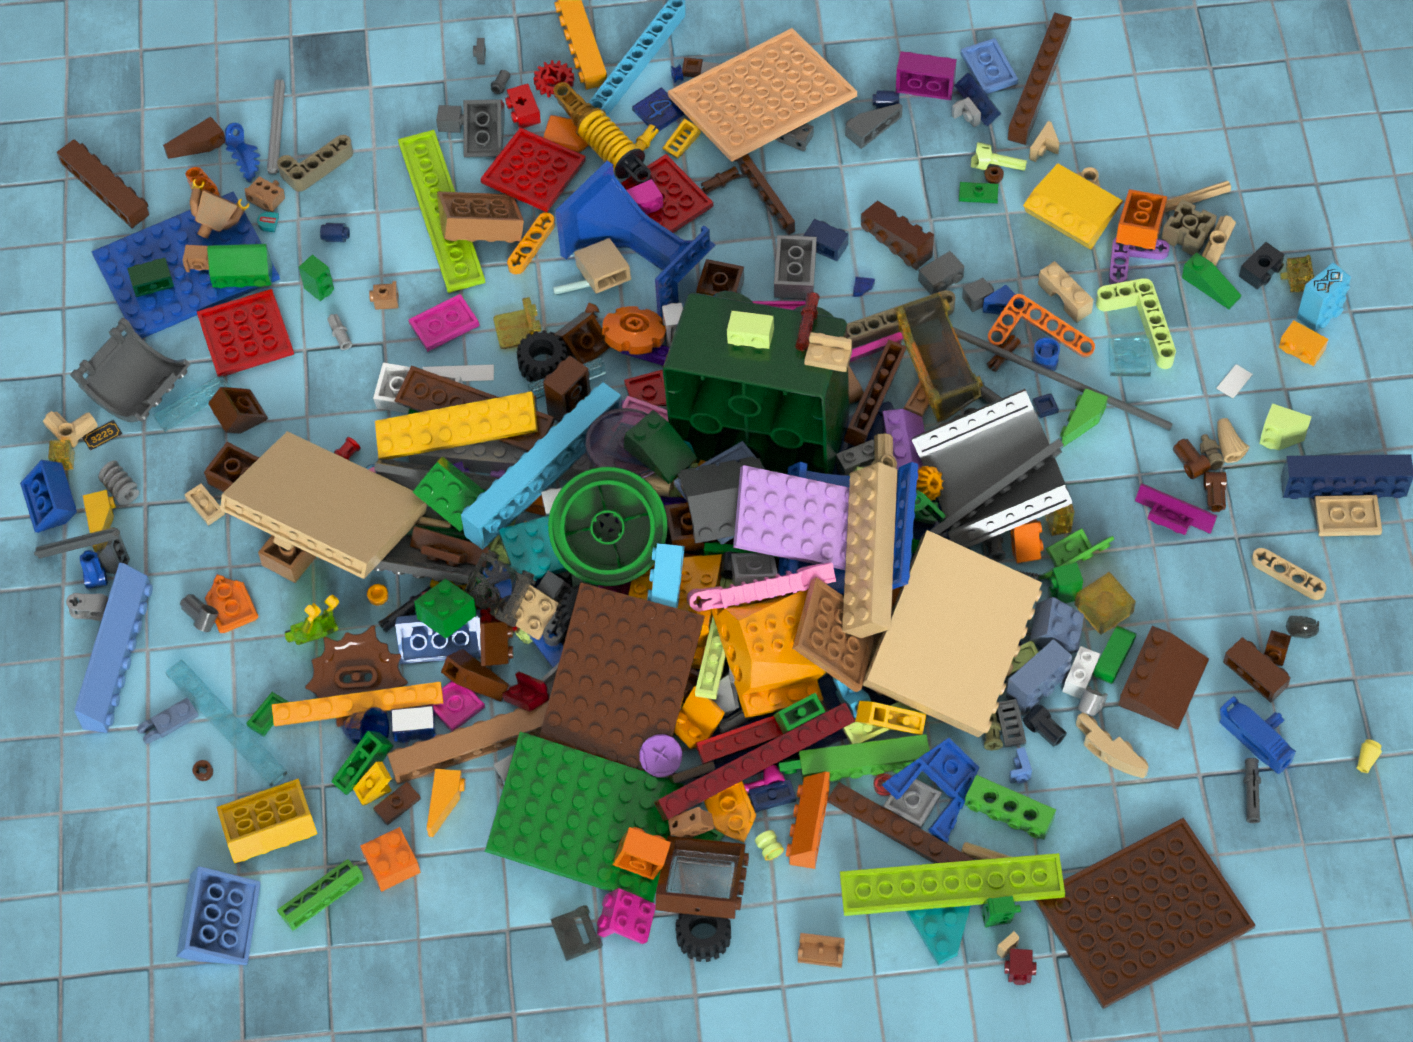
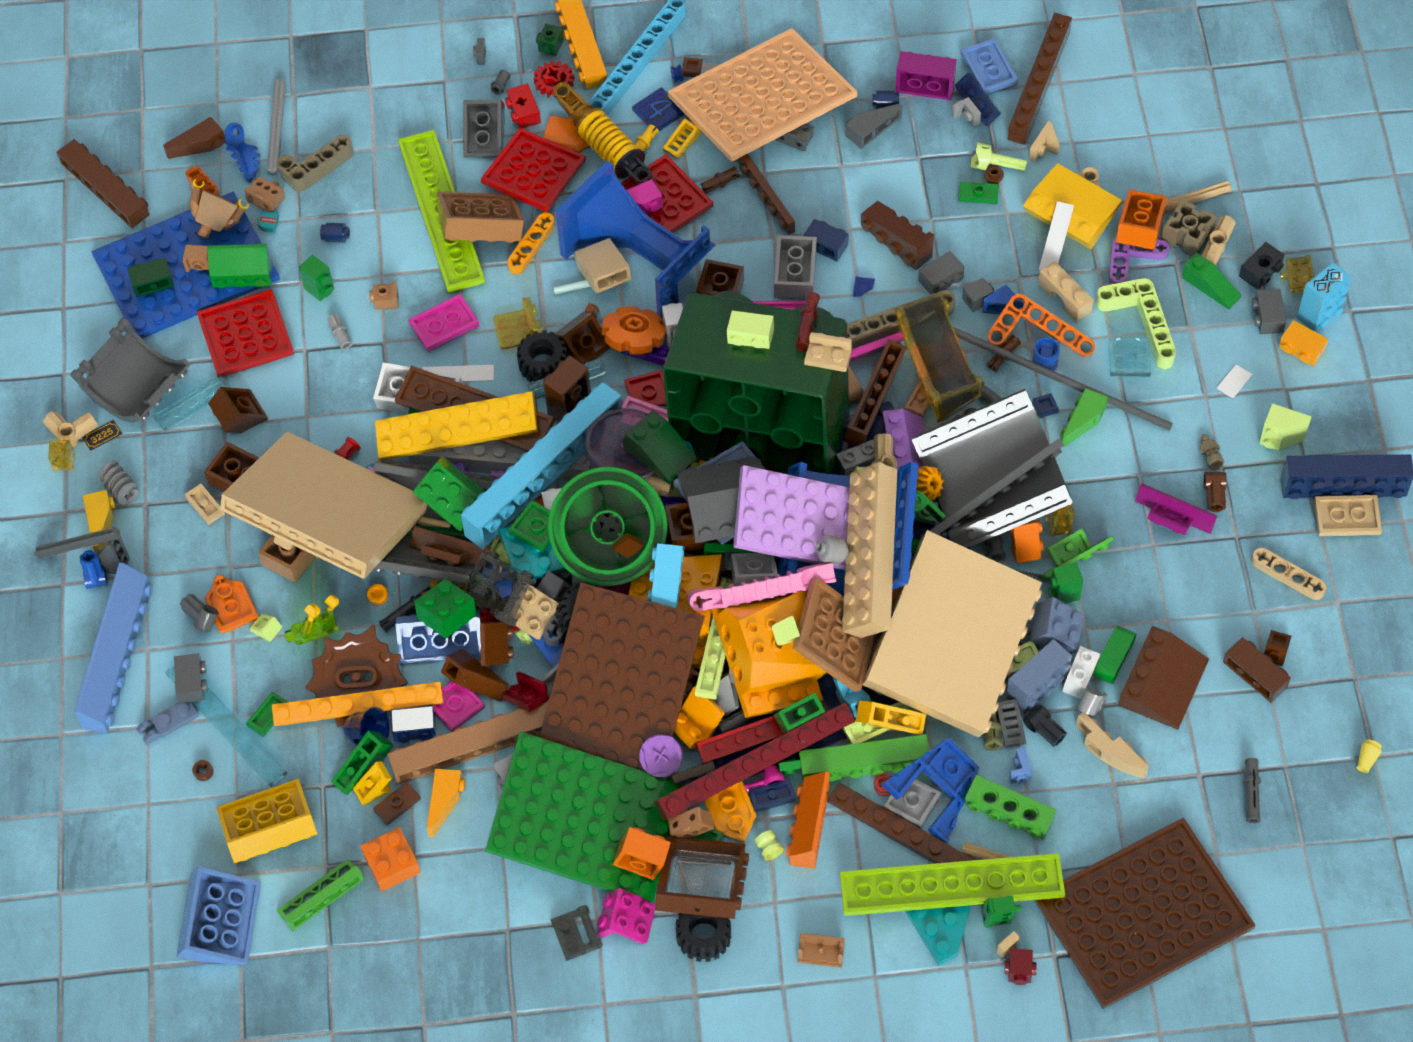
(48, 496): blue slope -> none
(89, 606): light grey piece -> none
(189, 678): none -> dark grey brick
(266, 627): none -> yellowish green slope
(449, 118): dark grey brick -> none
(532, 526): none -> green tile
(550, 39): none -> dark green brick
(627, 545): none -> reddish brown tile
(785, 631): none -> yellowish green slope
(831, 549): none -> light grey head
(1056, 234): none -> white sticker
(1105, 603): clear yellow brick -> none
(1194, 463): reddish brown piece -> none
(1230, 444): tan piece -> none
(1258, 734): blue piece -> none
(1269, 311): none -> dark grey brick
(1302, 627): clear smoke hair -> none

